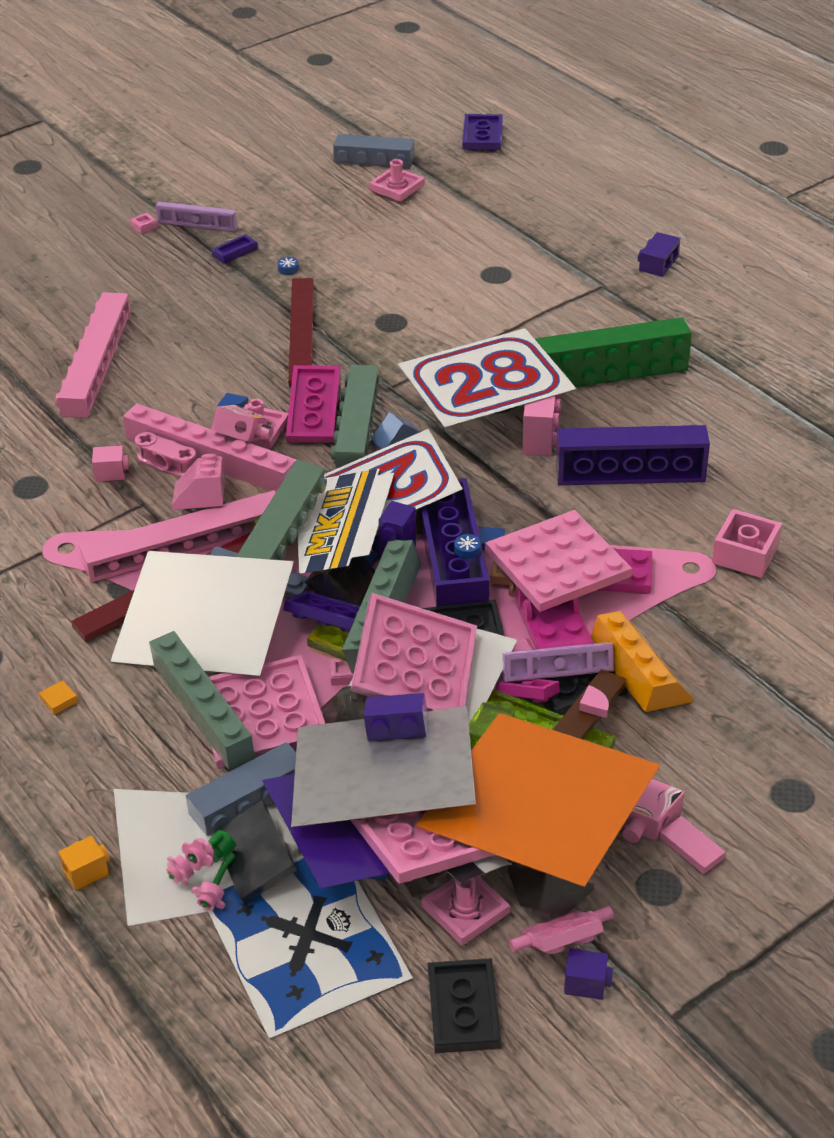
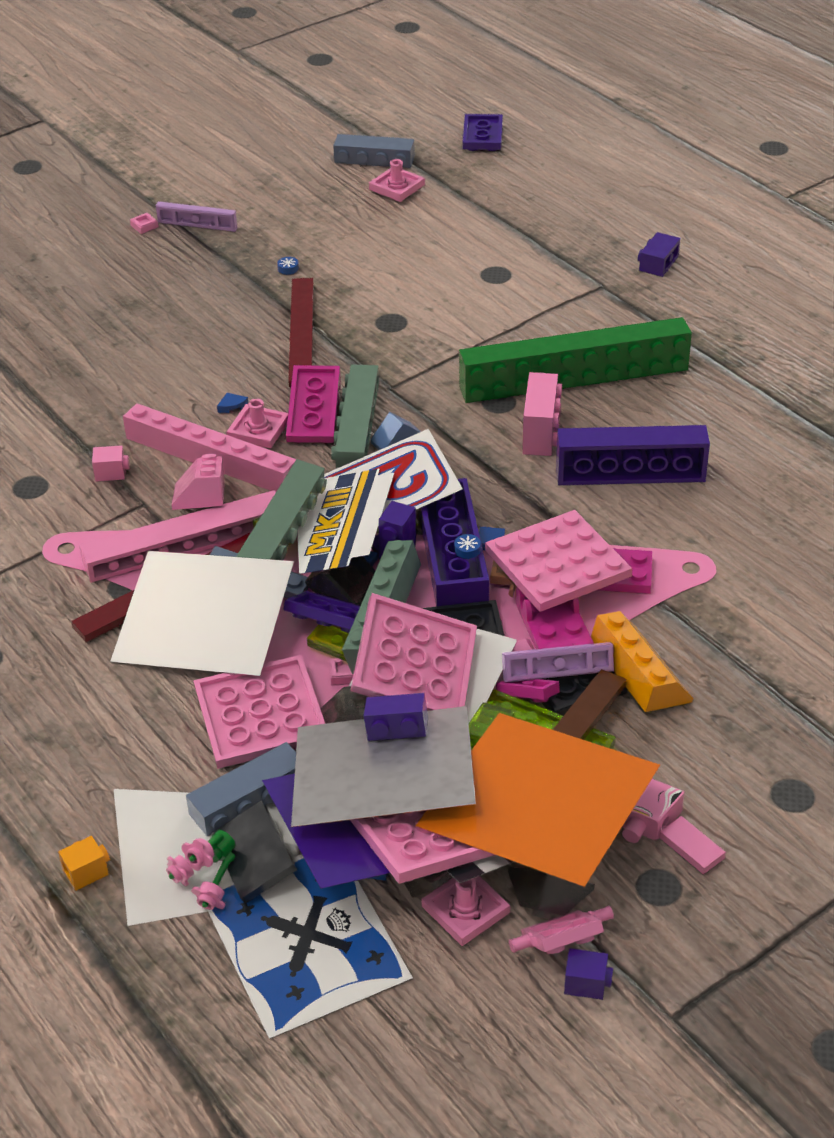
(58, 697): light orange tile -> none
(93, 355): bright pink brick -> none
(164, 453): bright pink piece -> none
(202, 700): sand green brick -> none
(234, 248): dark purple tile -> none
(241, 424): bright pink torso -> none
(464, 1006): black tile -> none
(485, 377): sticker -> none
(594, 702): bright pink tile -> none
(747, 543): bright pink brick -> none

